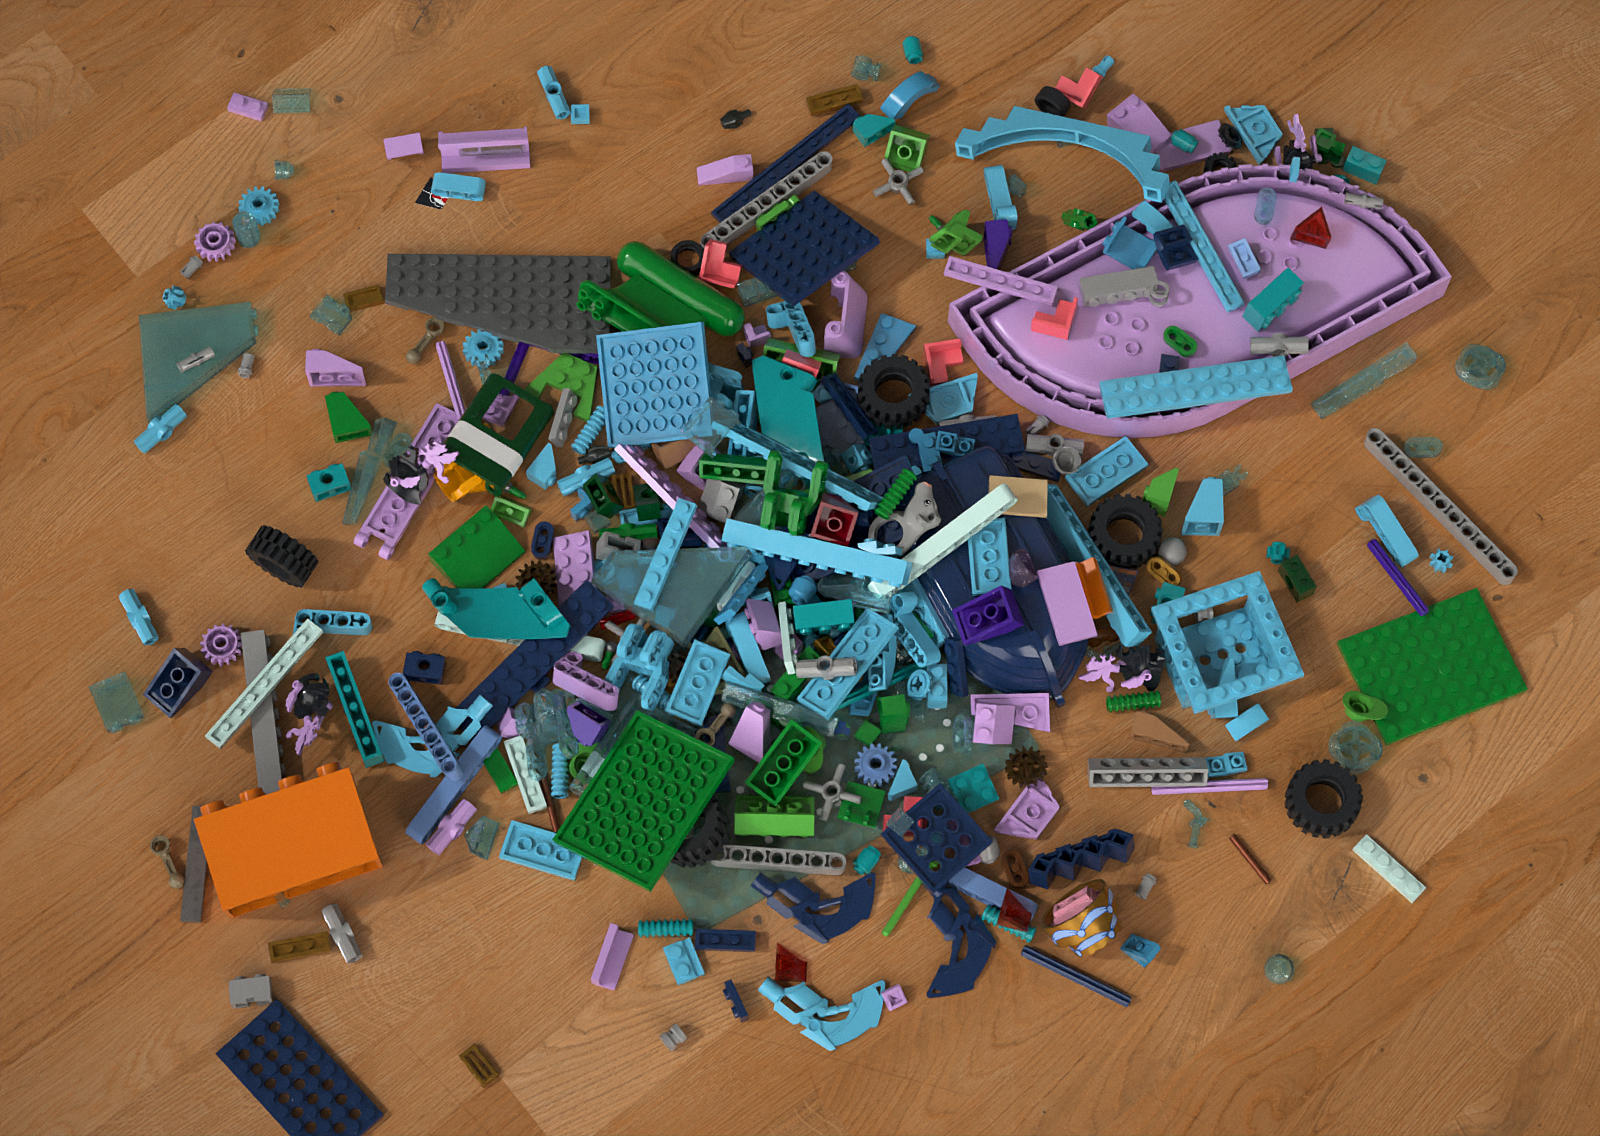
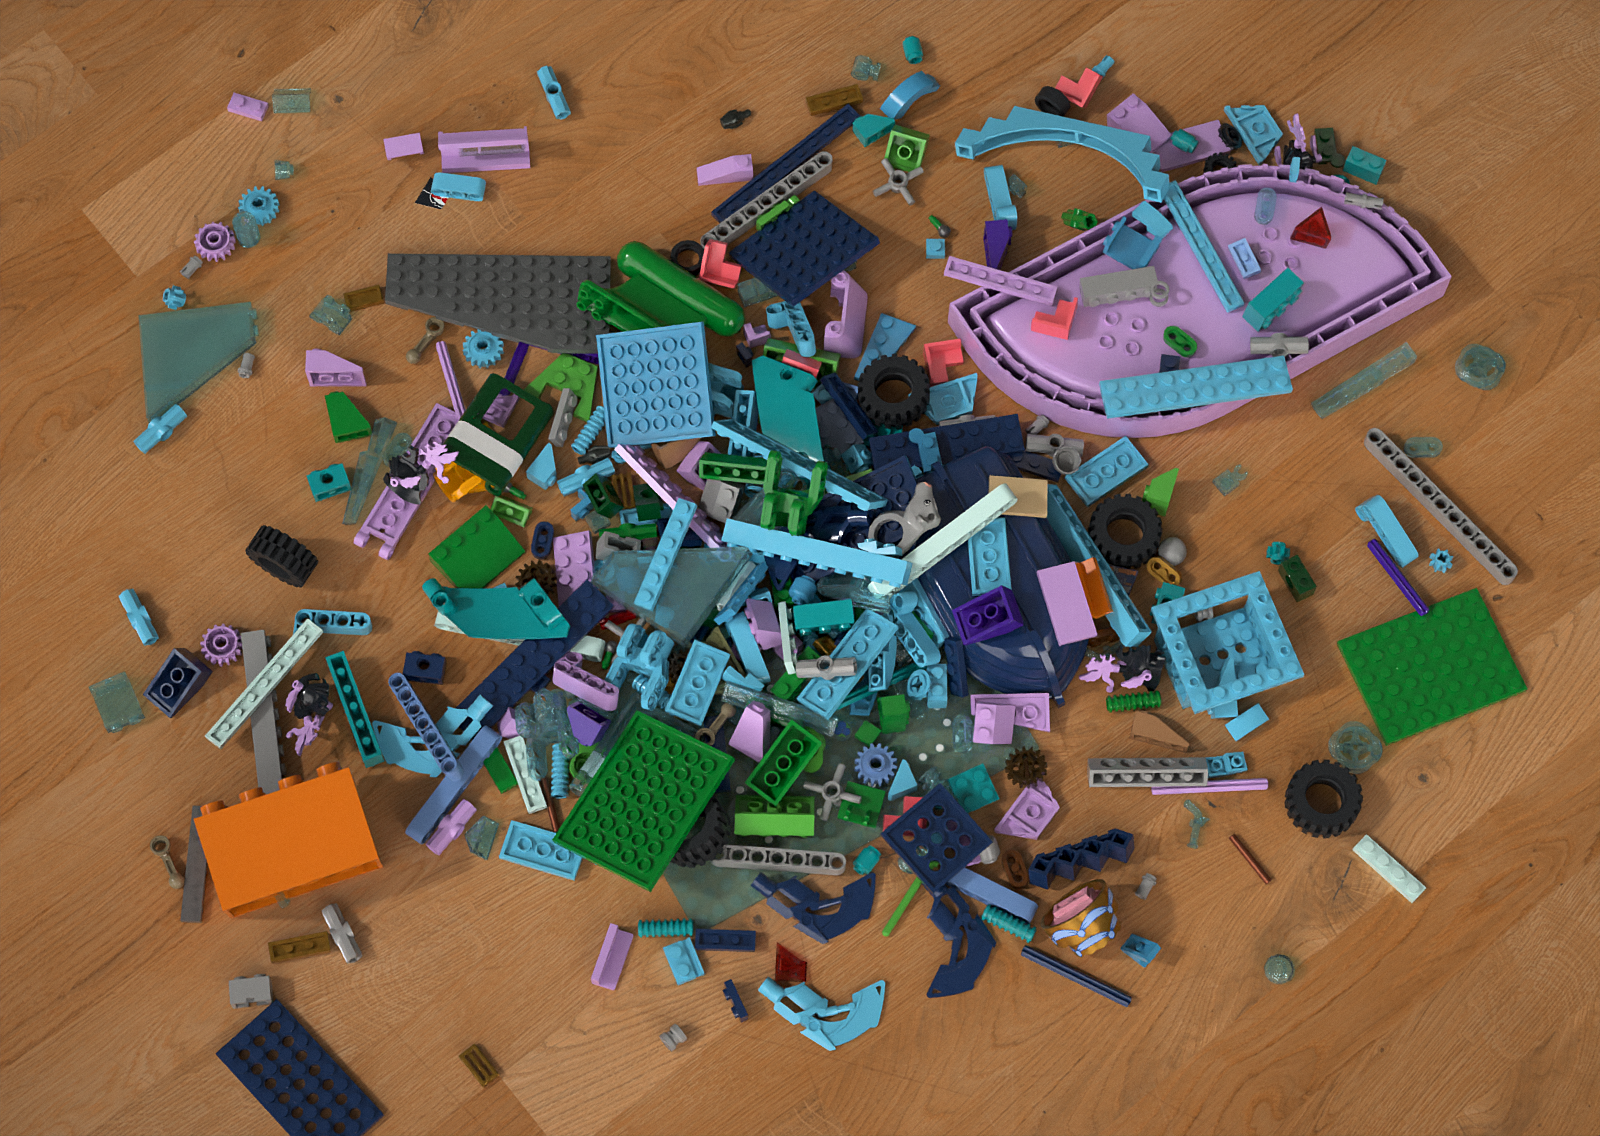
(184, 364): light grey pin -> none
(482, 368): clear light blue plate -> none
(580, 114): medium azure plate -> none
(710, 425): clear light blue panel -> none
(834, 520): dark red slope -> none
(894, 997): lavender tile -> none
(895, 494): green piece -> none
(900, 822): clear light blue slope -> none
(953, 444): dark azure slope -> none
(956, 235): bright green piece -> none
(1013, 914): clear red slope -> none
(1021, 569): clear purple hair -> none
(1175, 247): dark blue slope -> none
(1206, 510): medium azure slope -> none
(1326, 141): green plate -> none
(1363, 707): bright green piece -> none

